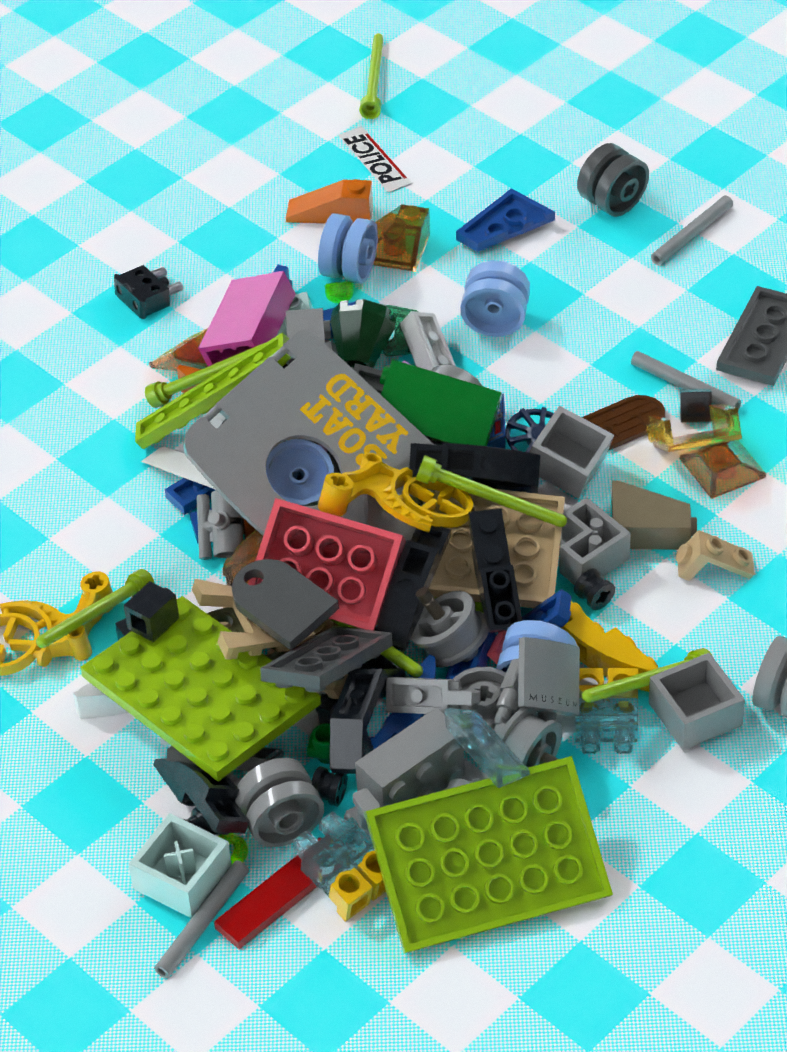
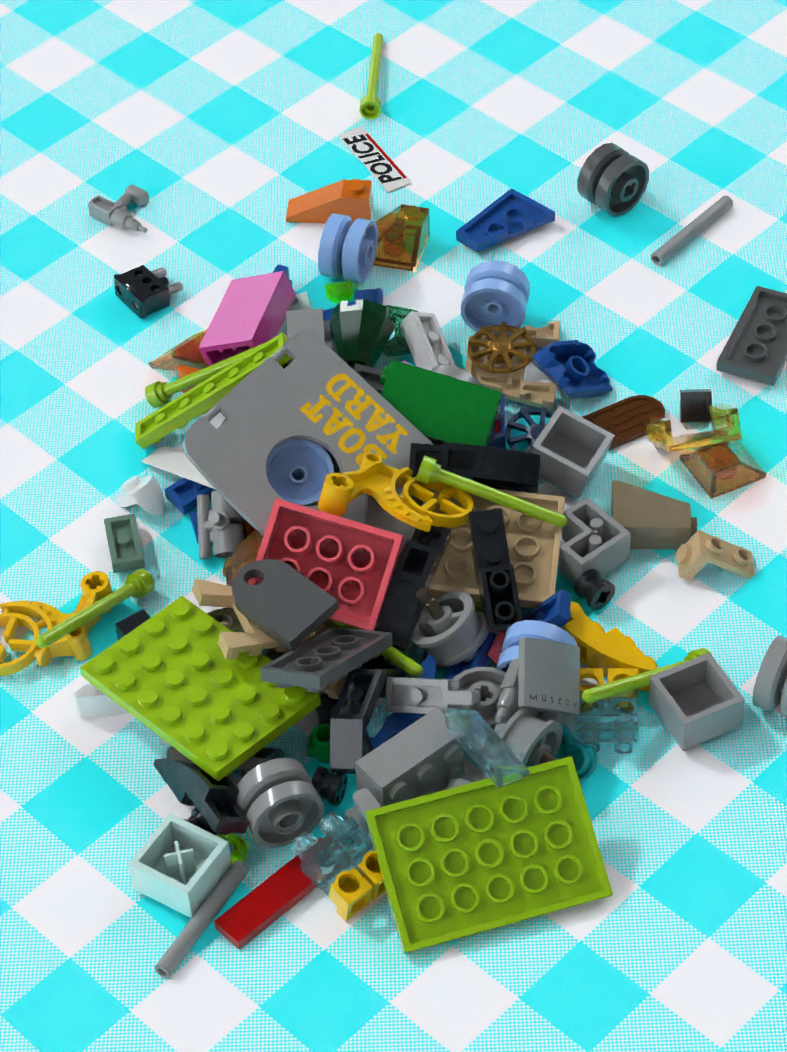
(116, 212): none -> light grey piece
(124, 543): none -> sand green plate
(144, 492): none -> white plate
(151, 611): black brick -> none
(373, 295): none -> blue piece
(501, 348): none -> pearl gold wheel
(513, 384): none -> tan wing
(573, 369): none -> blue slope
(584, 756): none -> teal plate
(680, 378): light grey piece -> none

